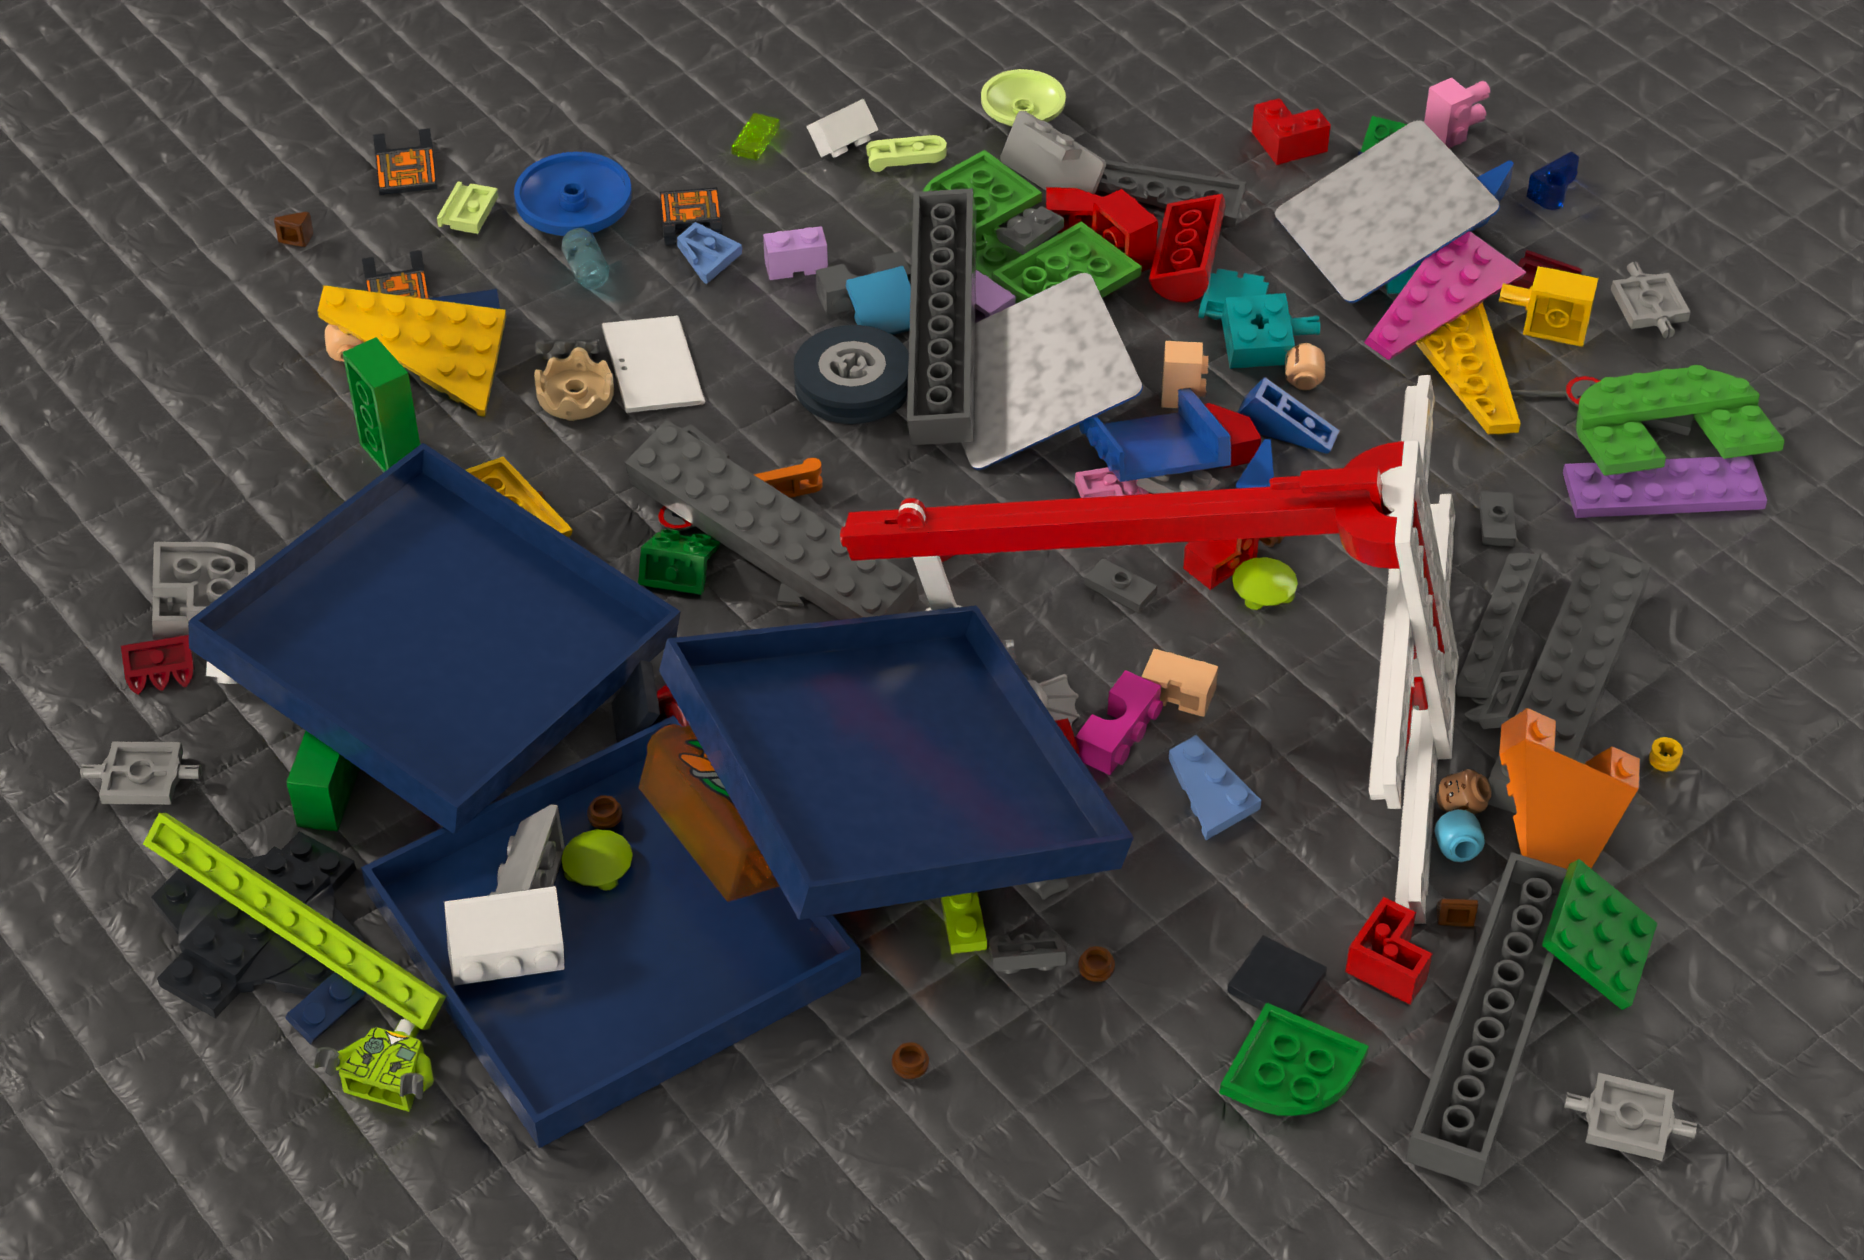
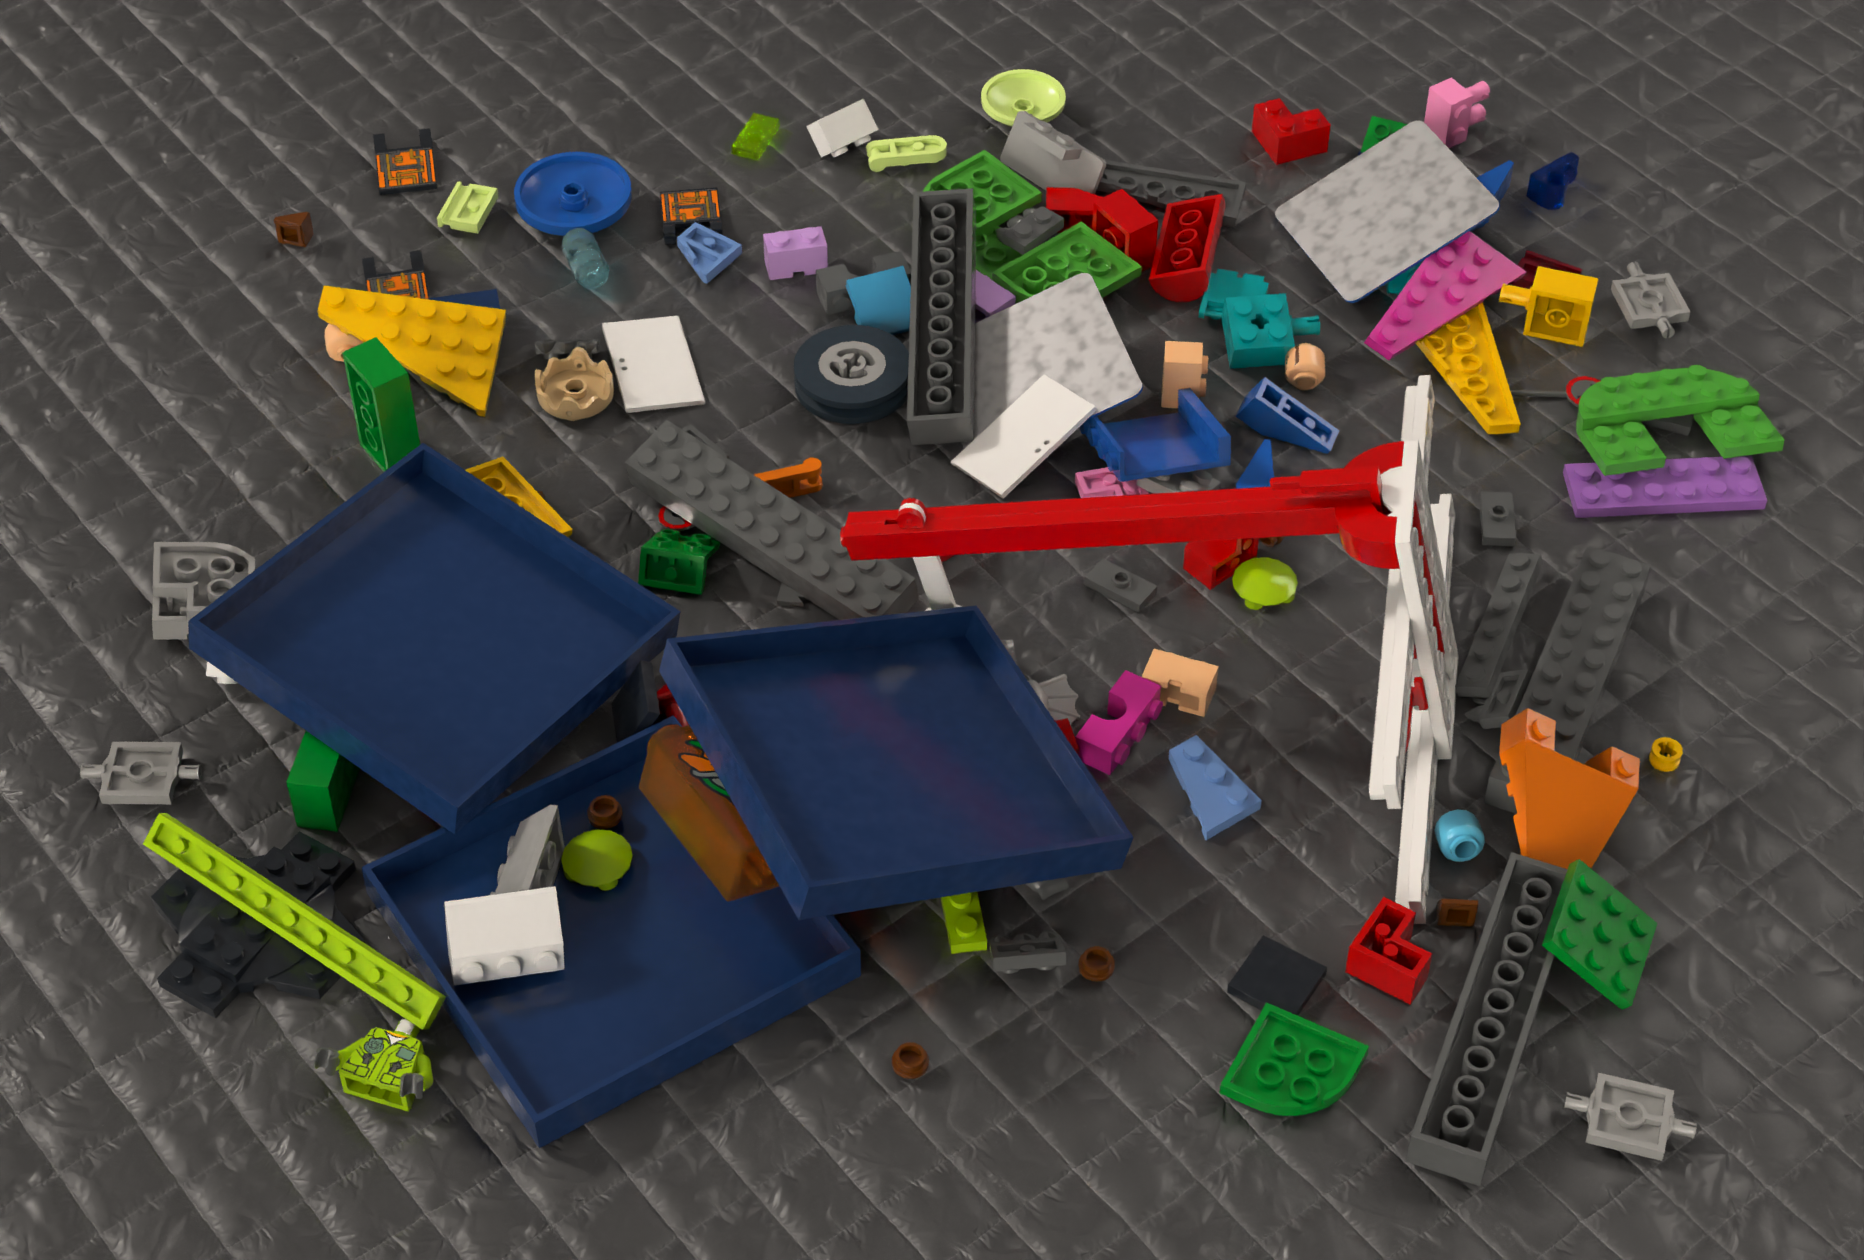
(157, 661): dark red plate -> none
(324, 1006): dark blue plate -> none
(1023, 436): none -> white container
(1243, 433): red slope -> none
(1464, 791): medium nougat head -> none

